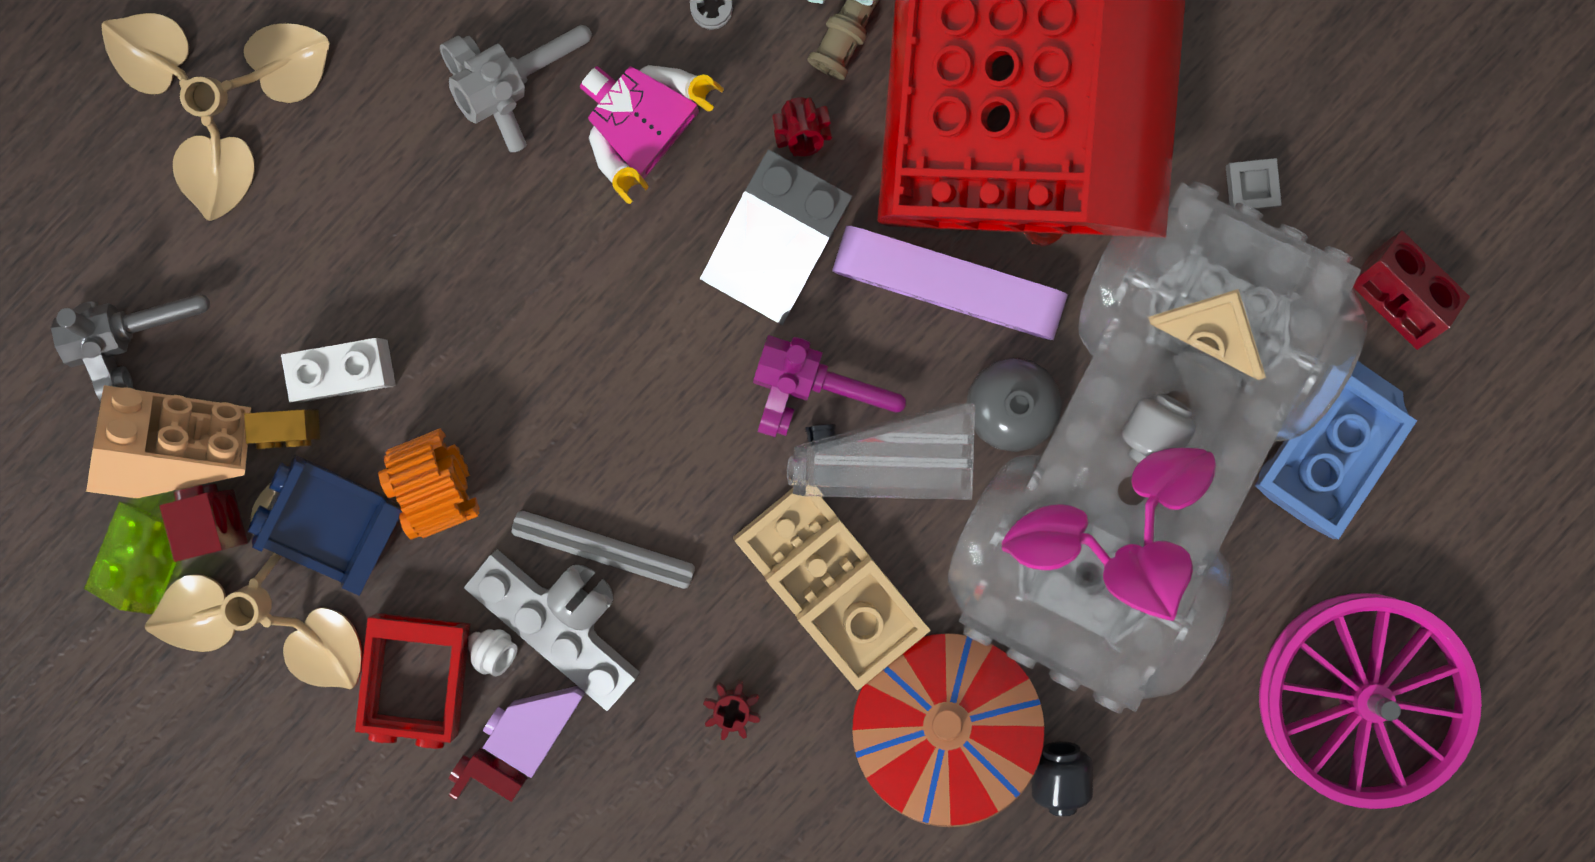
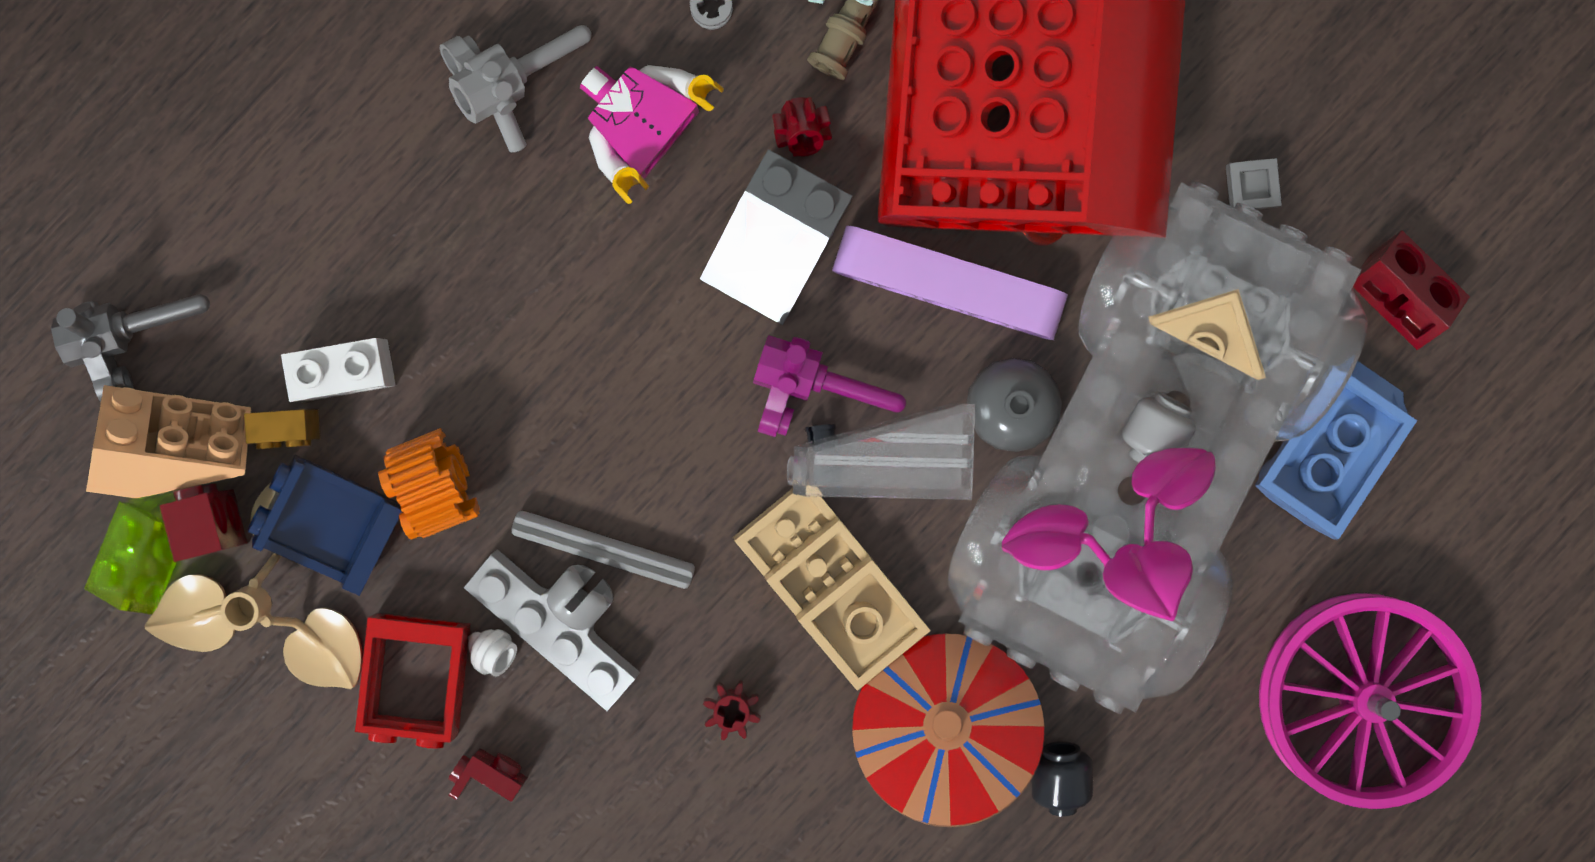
(214, 170): tan plant -> none
(530, 728): lavender slope -> none

